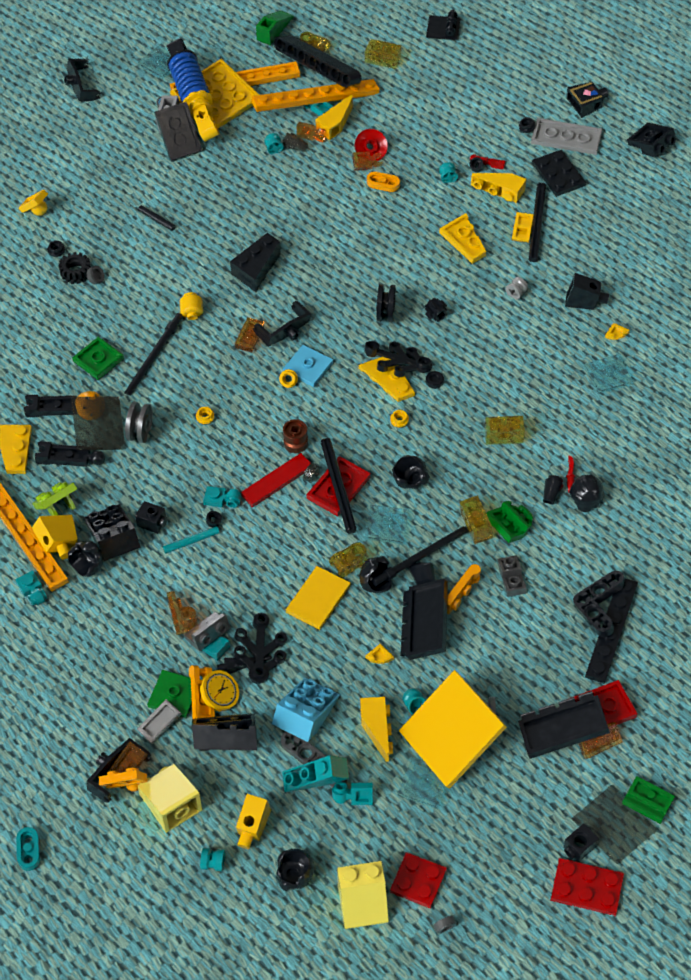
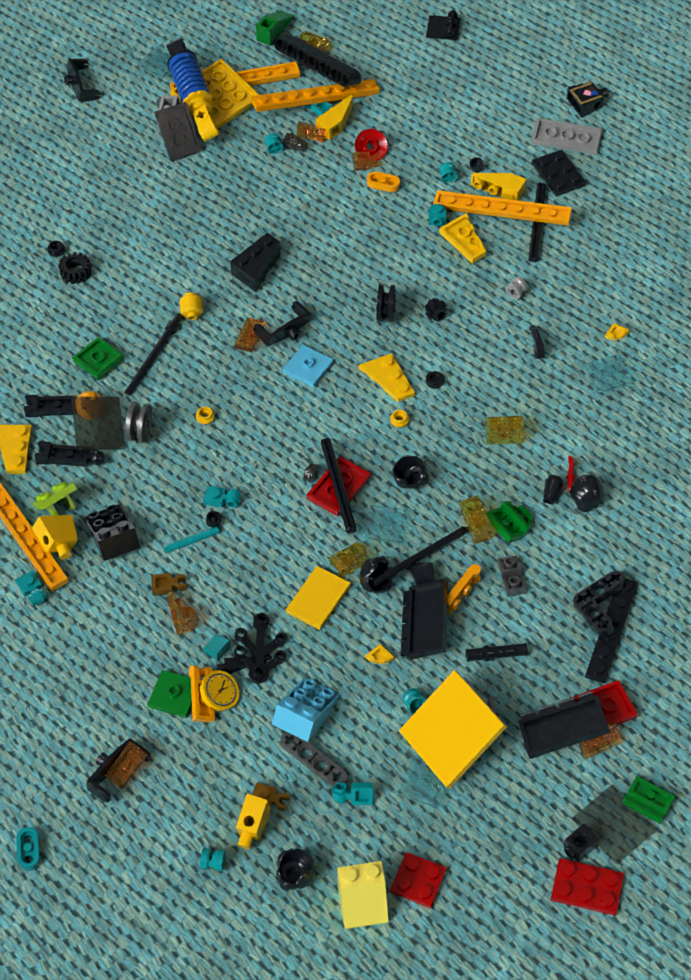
(35, 203): yellow tile -> none
(85, 558): black hair -> none
(95, 274): dark grey tile -> none
(130, 779): light orange plate -> none
(151, 517): black brick -> none
(157, 218): black piece -> none
(159, 721): light grey tile -> none
(165, 583): none -> pearl gold plate
(170, 797): light yellow slope -> none
(207, 631): flat silver bracket -> none
(225, 732): black wedge -> none
(269, 793): none -> pearl gold plate
(275, 480): red tile -> none
(282, 378): yellow plate -> none
(295, 436): copper wheel -> none
(316, 773): teal slope -> none
(374, 721): yellow slope -> none
(382, 53): clear yellow brick -> none
(418, 363): black plant -> none
(437, 215): none -> teal plate
(445, 924): dark grey tile -> none
(472, 654): none -> black pin
(494, 163): red piece -> none
(504, 207): none -> light orange plate
(522, 227): yellow slope -> none
(527, 125): black plate -> none
(538, 347): none -> black piece
(585, 293): black torso -> none
(652, 139): black plate -> none

